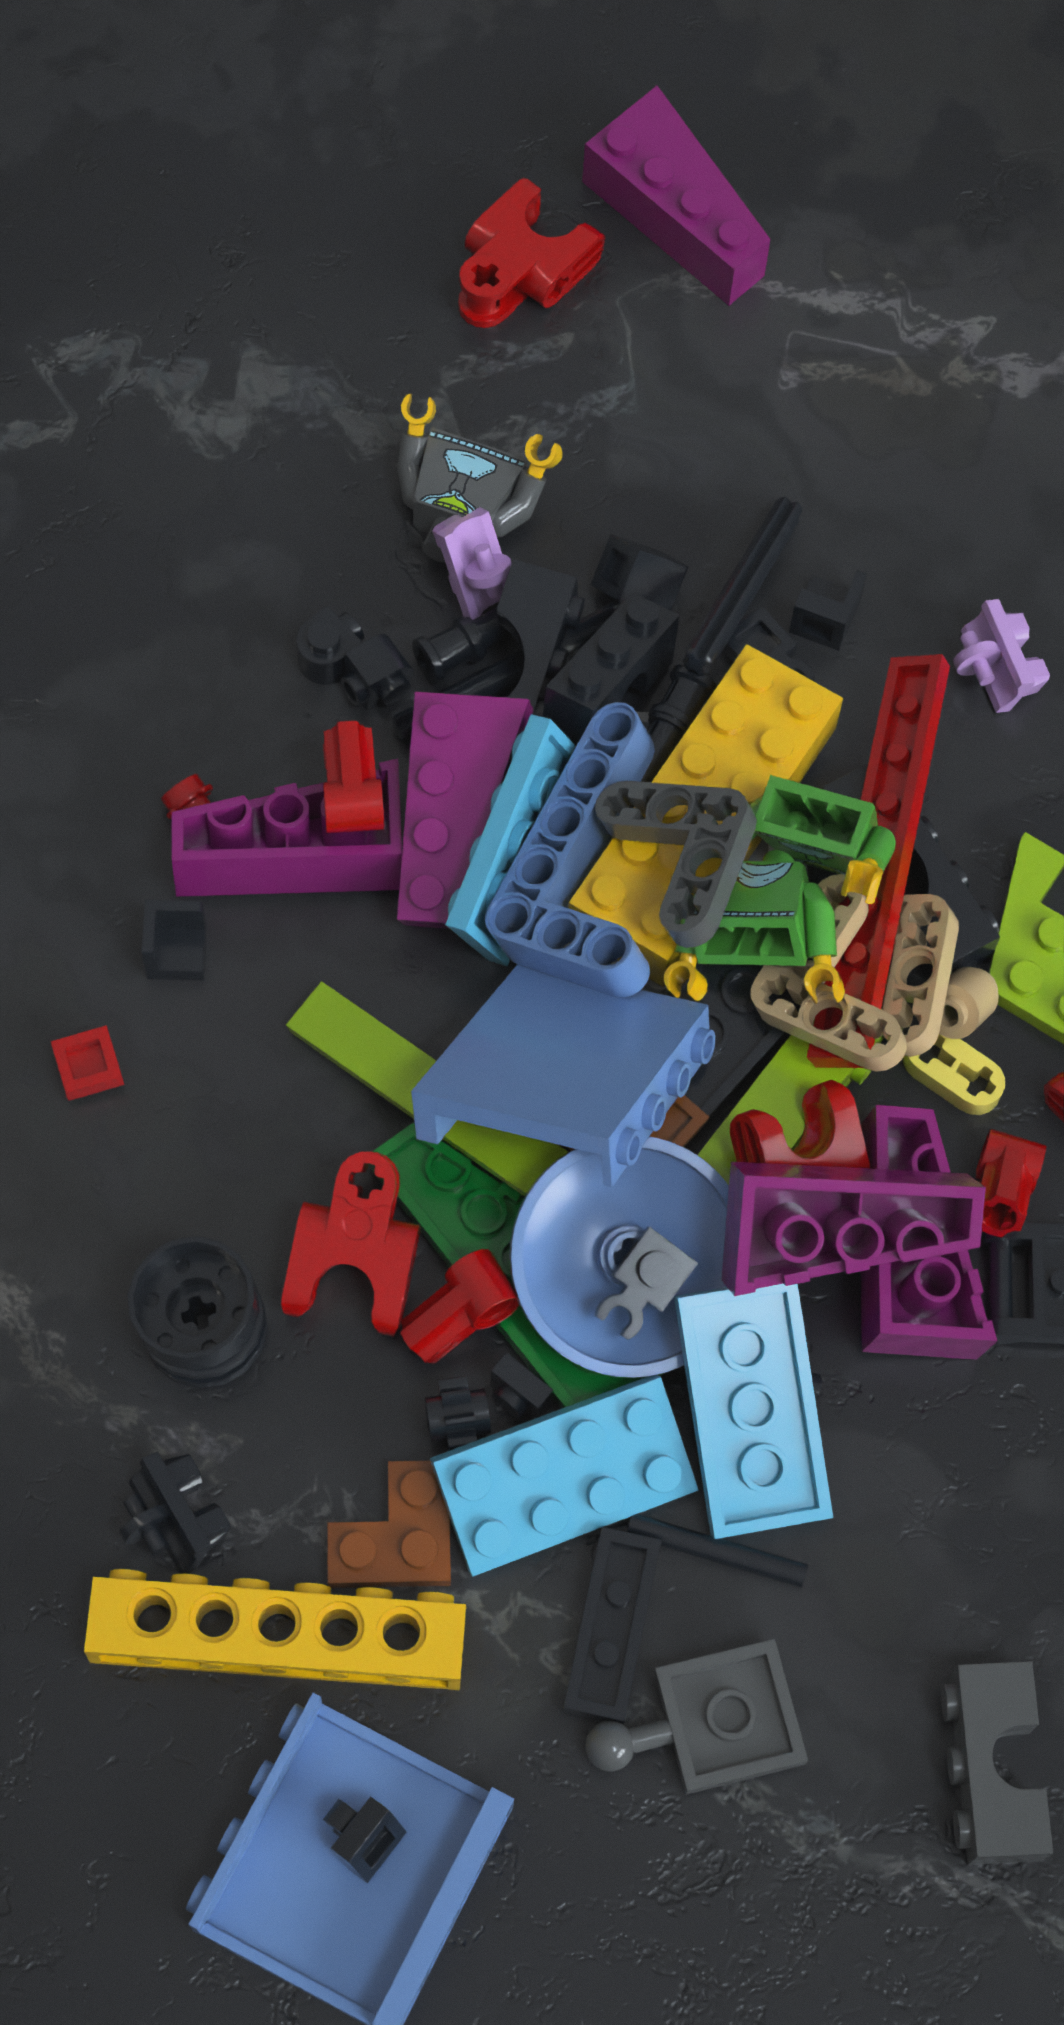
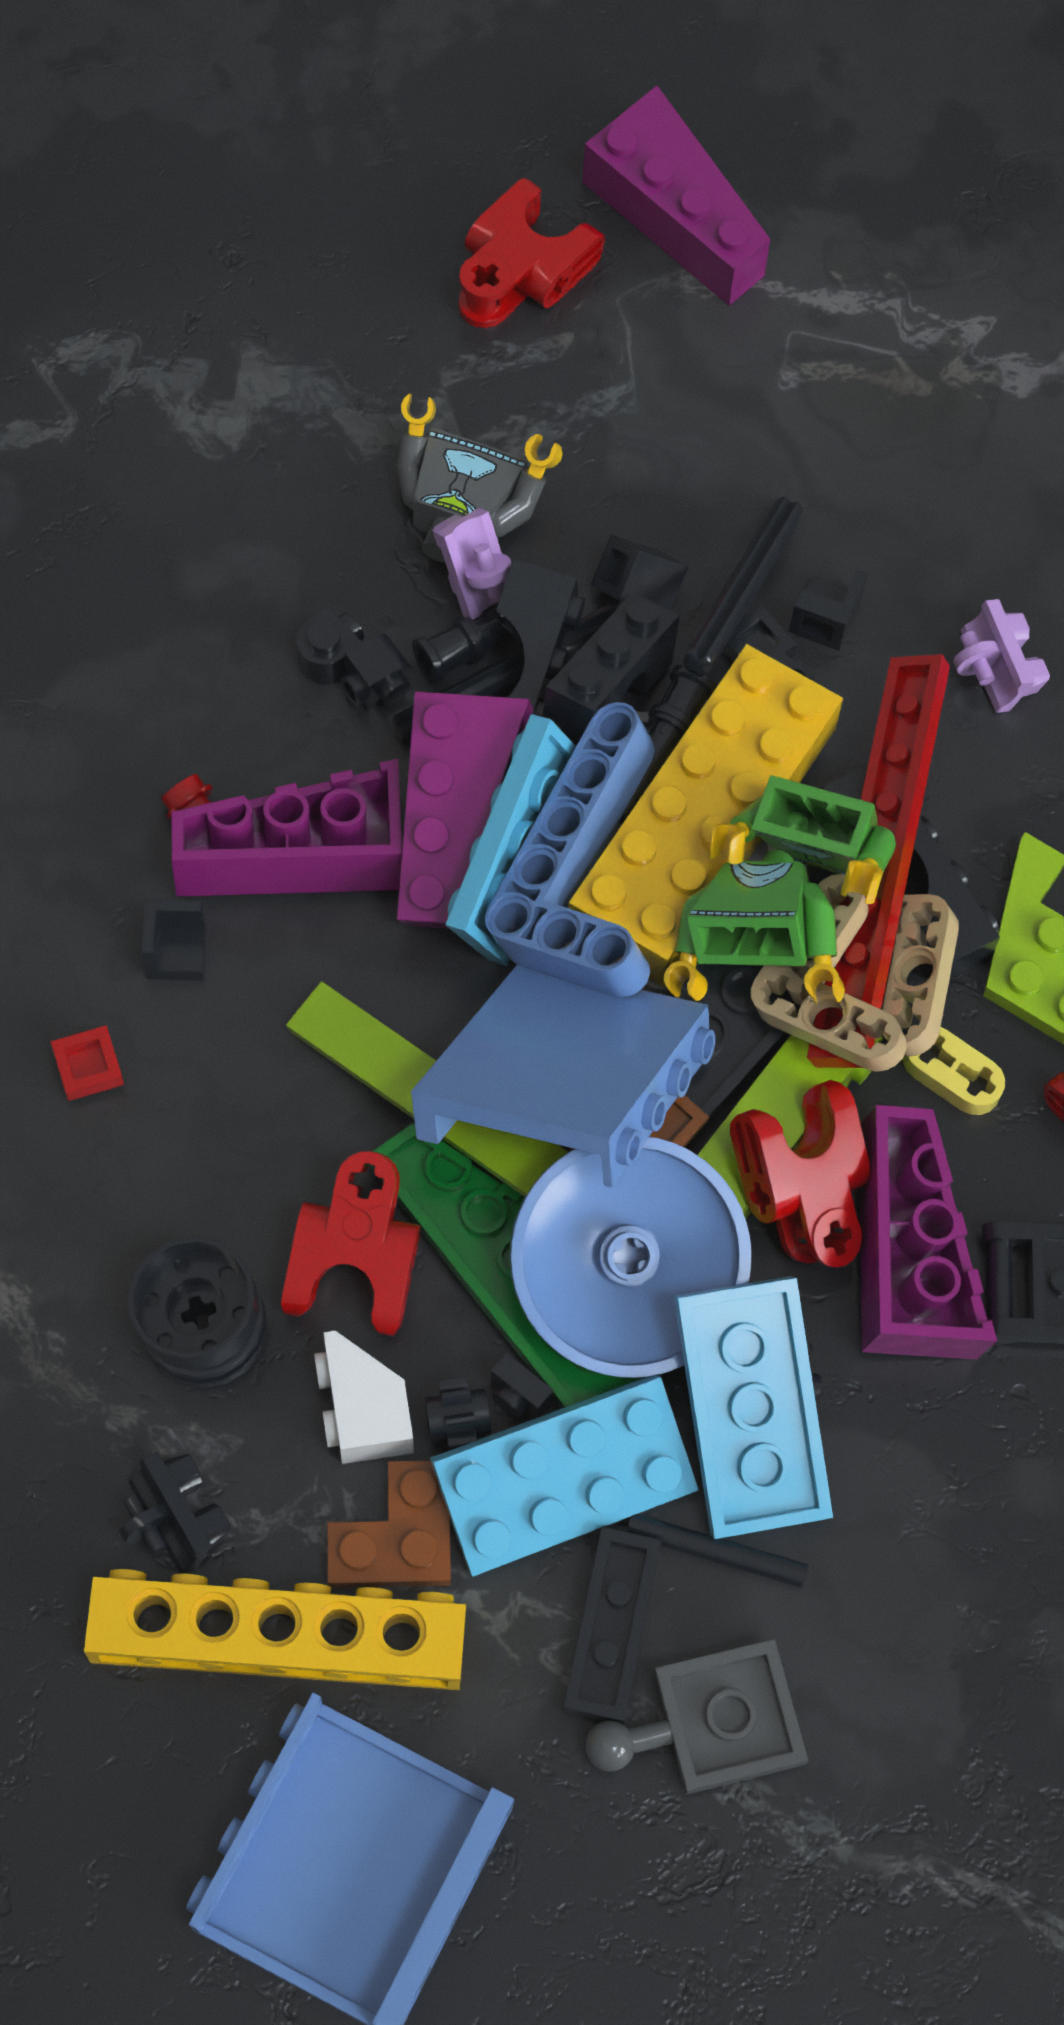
(351, 792): red piece -> none
(364, 1836): black tile -> none
(368, 1403): none -> white slope
(471, 1300): red piece -> none
(651, 1275): plate -> none
(701, 841): dark grey beam -> none
(829, 1220): magenta wedge -> none
(968, 1002): tan brick -> none
(995, 1818): dark grey arch -> none
(1010, 1172): red piece -> none

